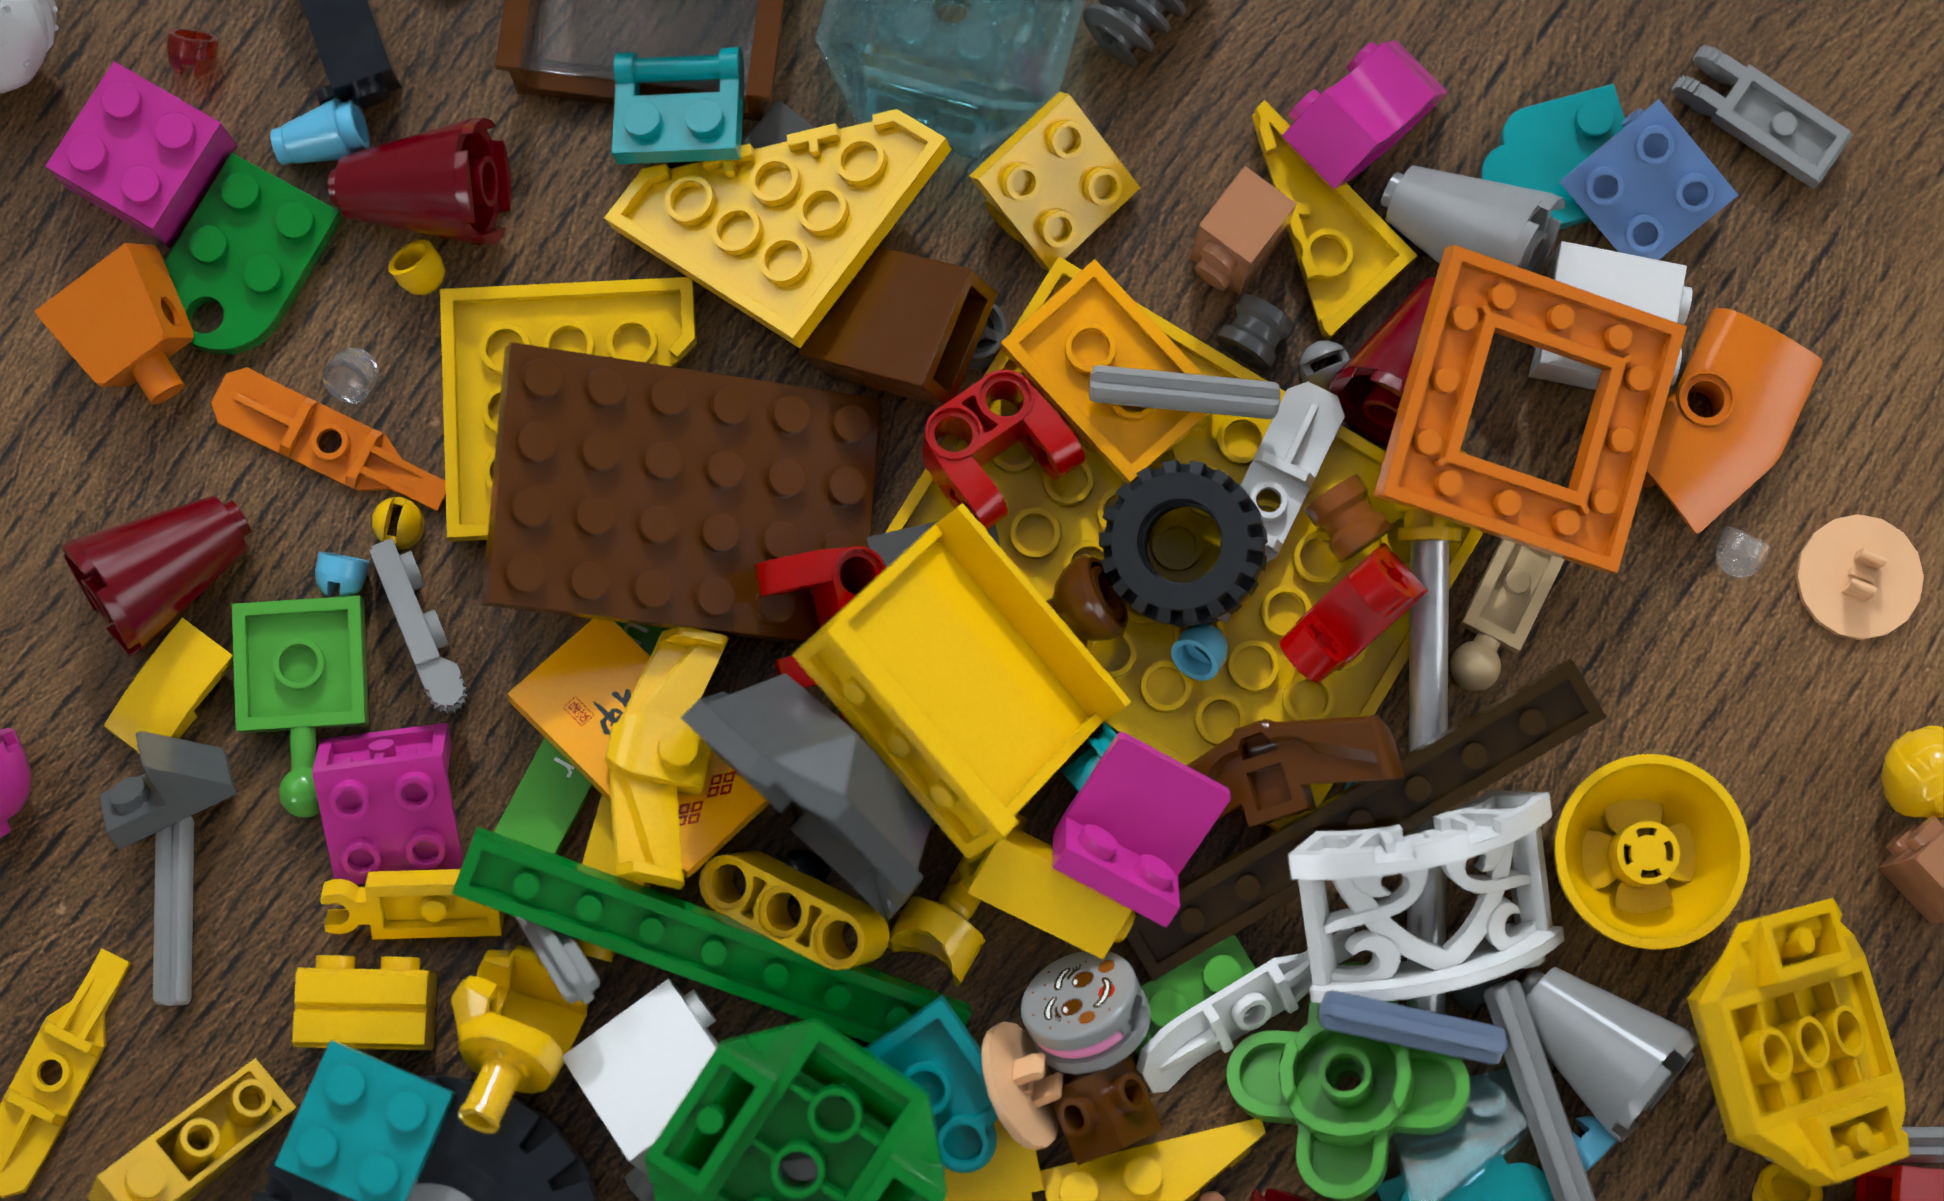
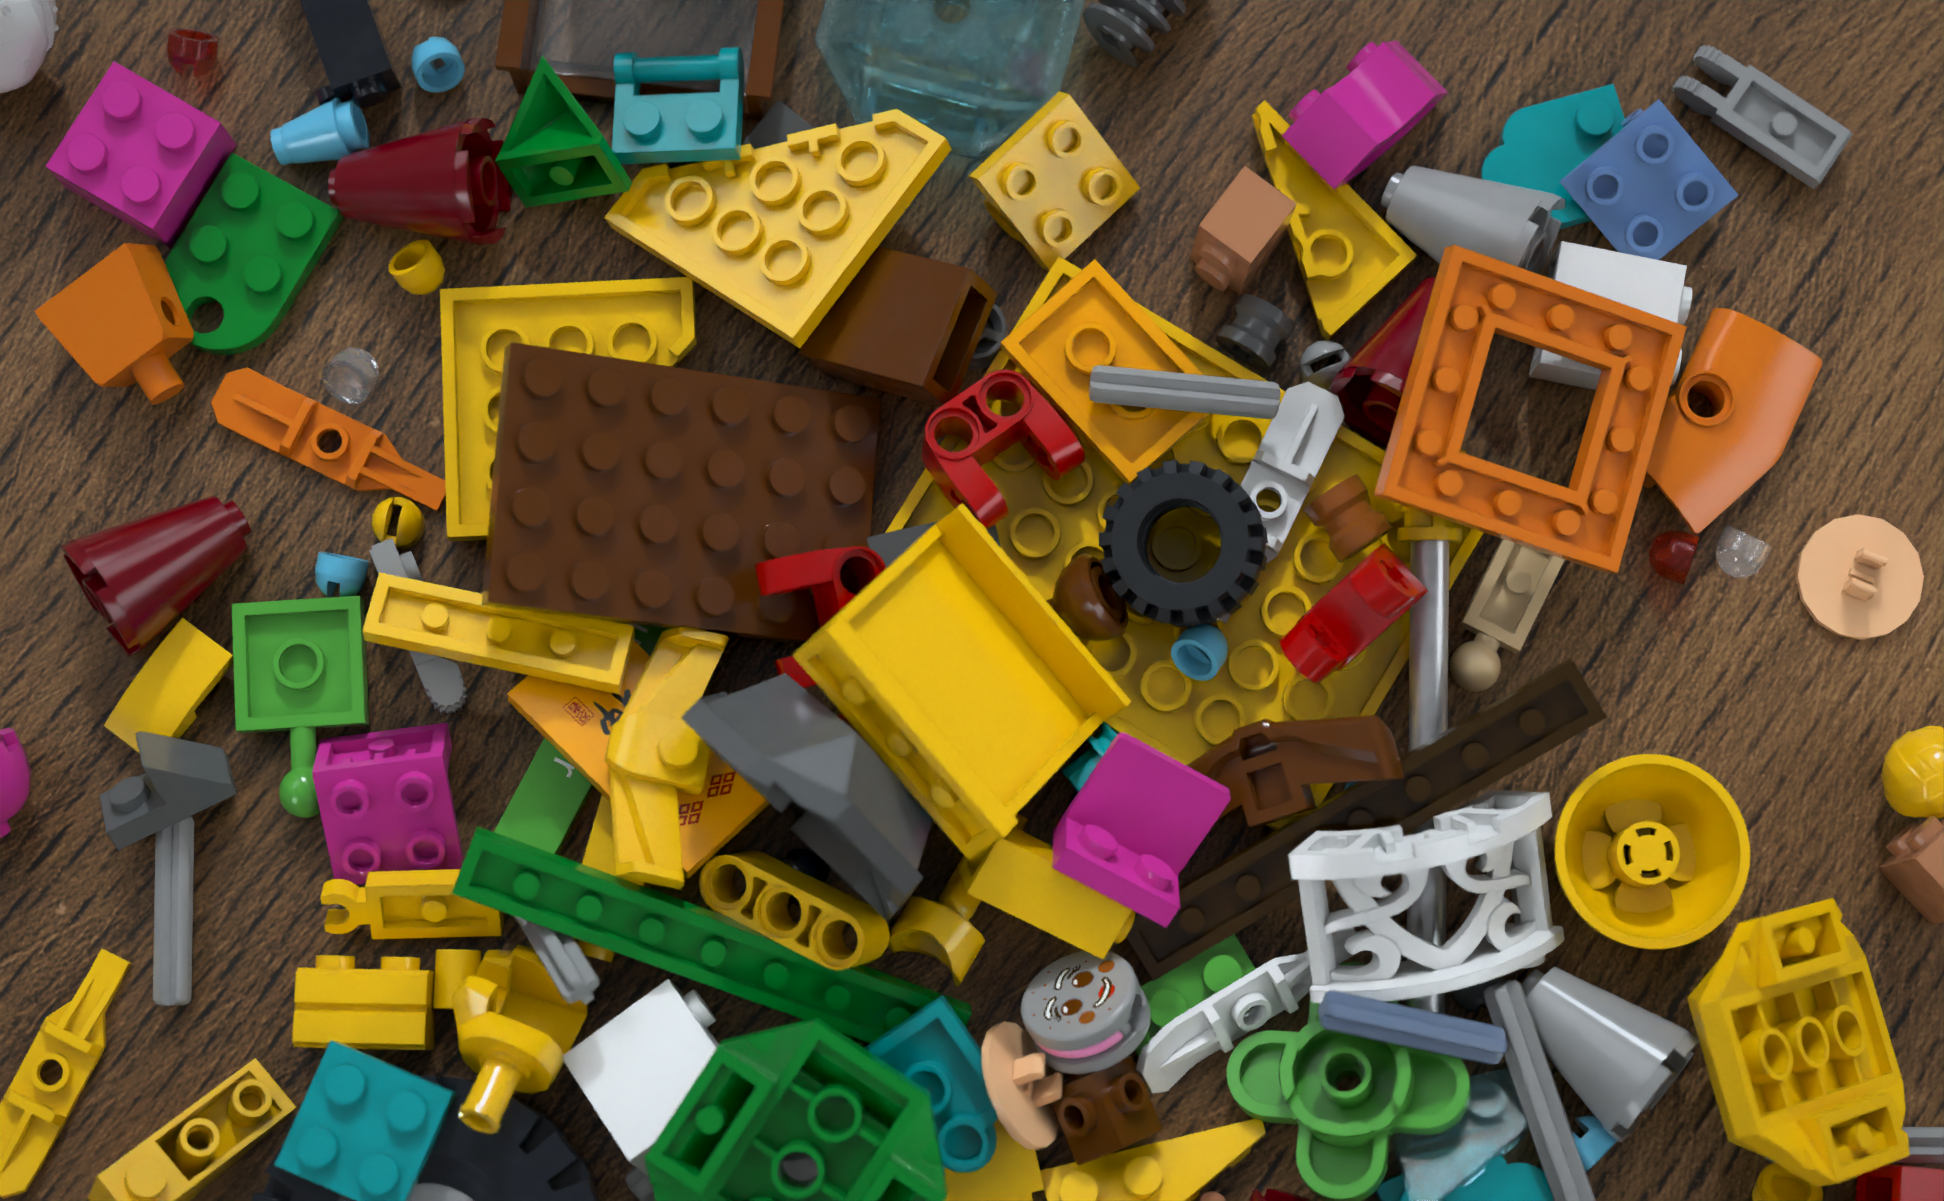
(426, 73): none -> medium azure hinge
(450, 970): none -> yellow hinge
(531, 643): none -> yellow plate
(556, 148): none -> green slope
(1673, 554): none -> clear red hinge

